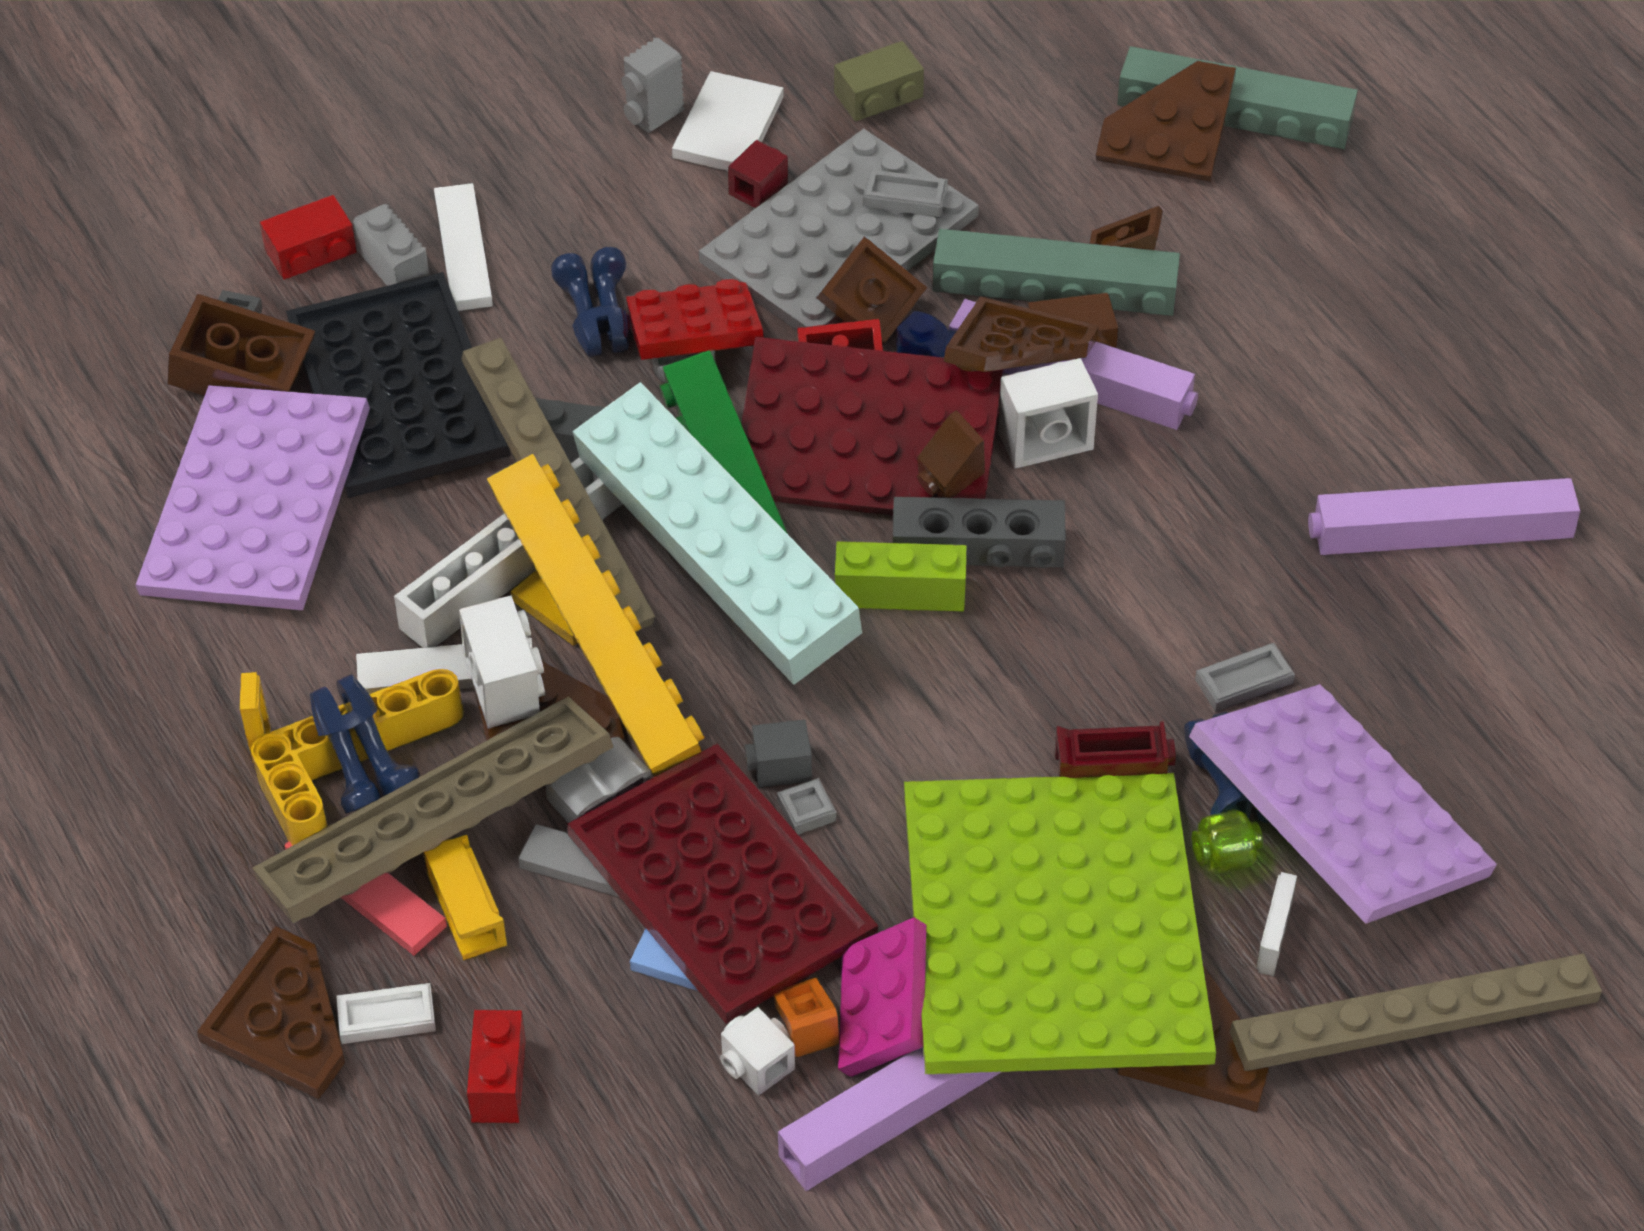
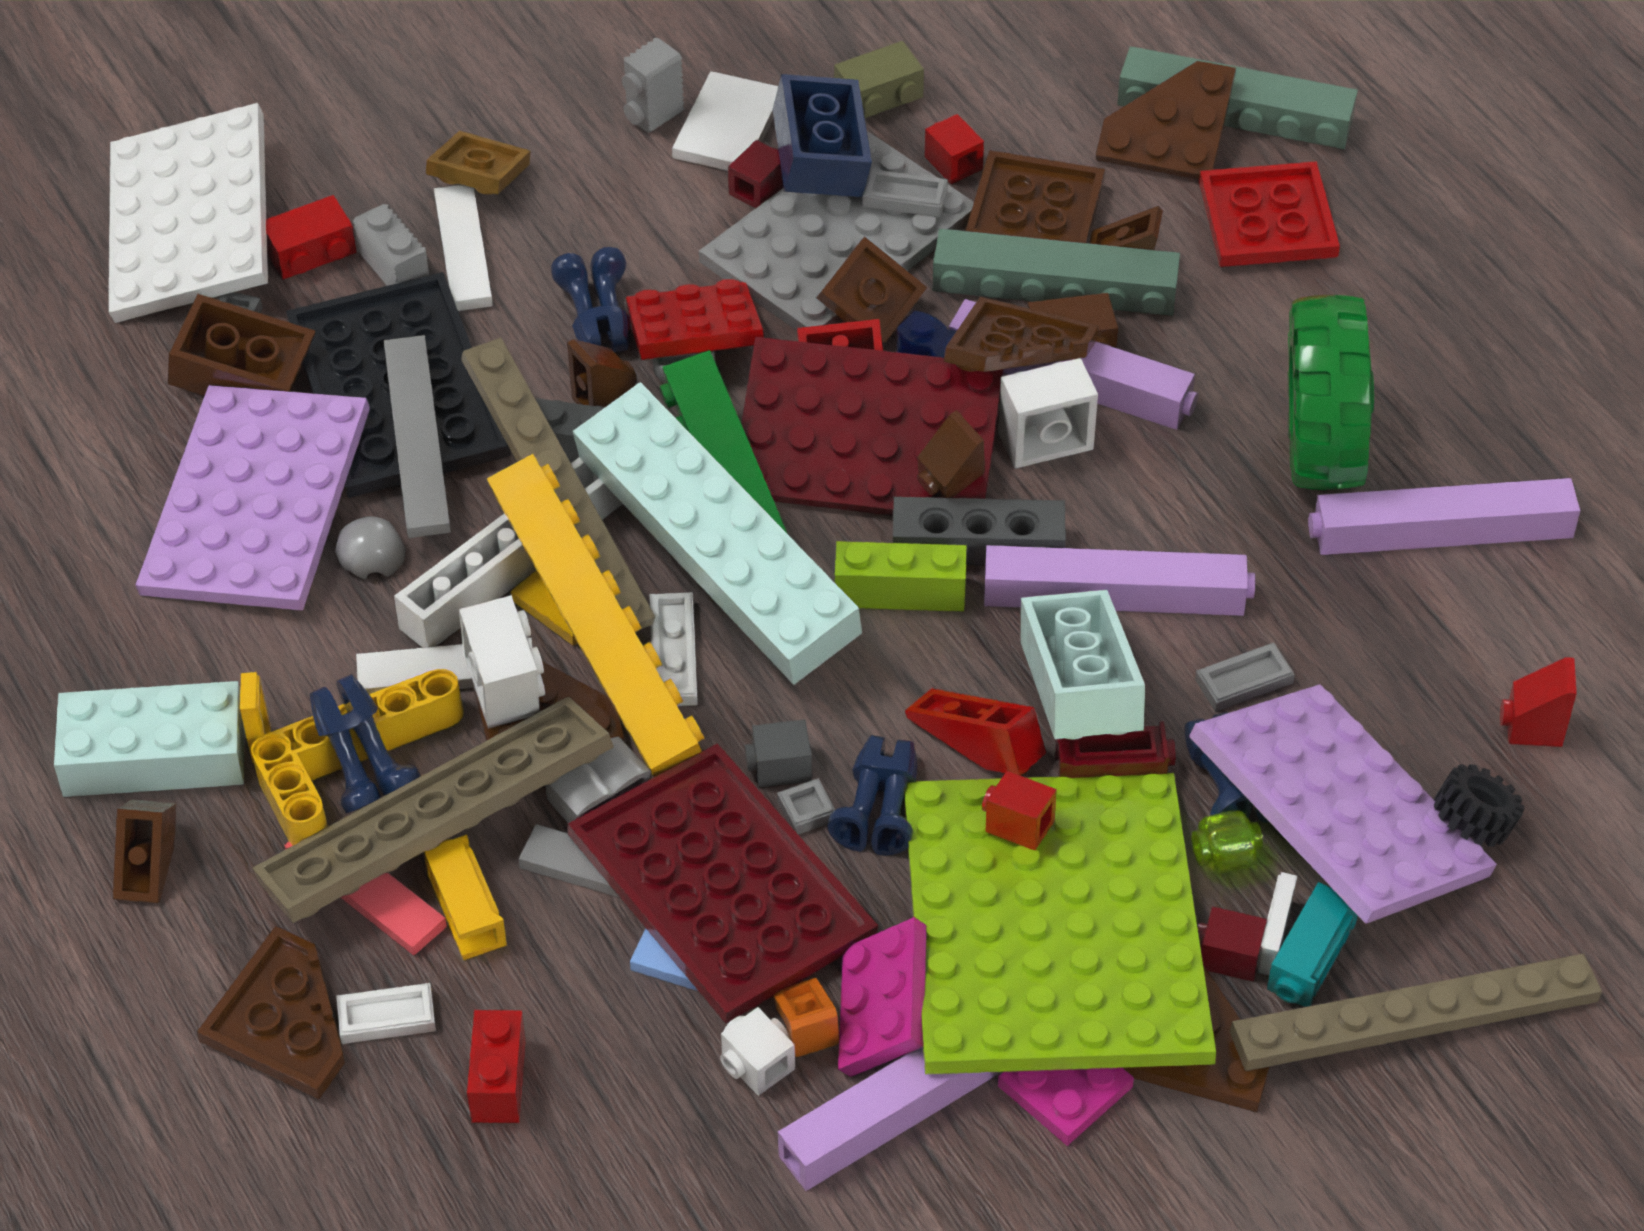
(143, 849): none -> reddish brown slope
(149, 739): none -> light aqua brick
(187, 213): none -> white plate
(370, 547): none -> light grey hair
(416, 437): none -> light grey tile
(478, 162): none -> pearl gold plate
(597, 374): none -> reddish brown slope
(675, 642): none -> white tile
(821, 135): none -> dark blue brick
(873, 773): none -> dark blue piece
(954, 148): none -> red brick
(984, 730): none -> red slope
(1019, 810): none -> red brick
(1036, 198): none -> reddish brown plate
(1068, 1098): none -> dark pink plate
(1082, 664): none -> light aqua brick
(1133, 578): none -> lavender brick
(1231, 943): none -> dark red brick
(1268, 214): none -> red plate
(1311, 947): none -> teal window
(1329, 392): none -> green wheel
(1478, 805): none -> black tyre
(1541, 705): none -> red slope

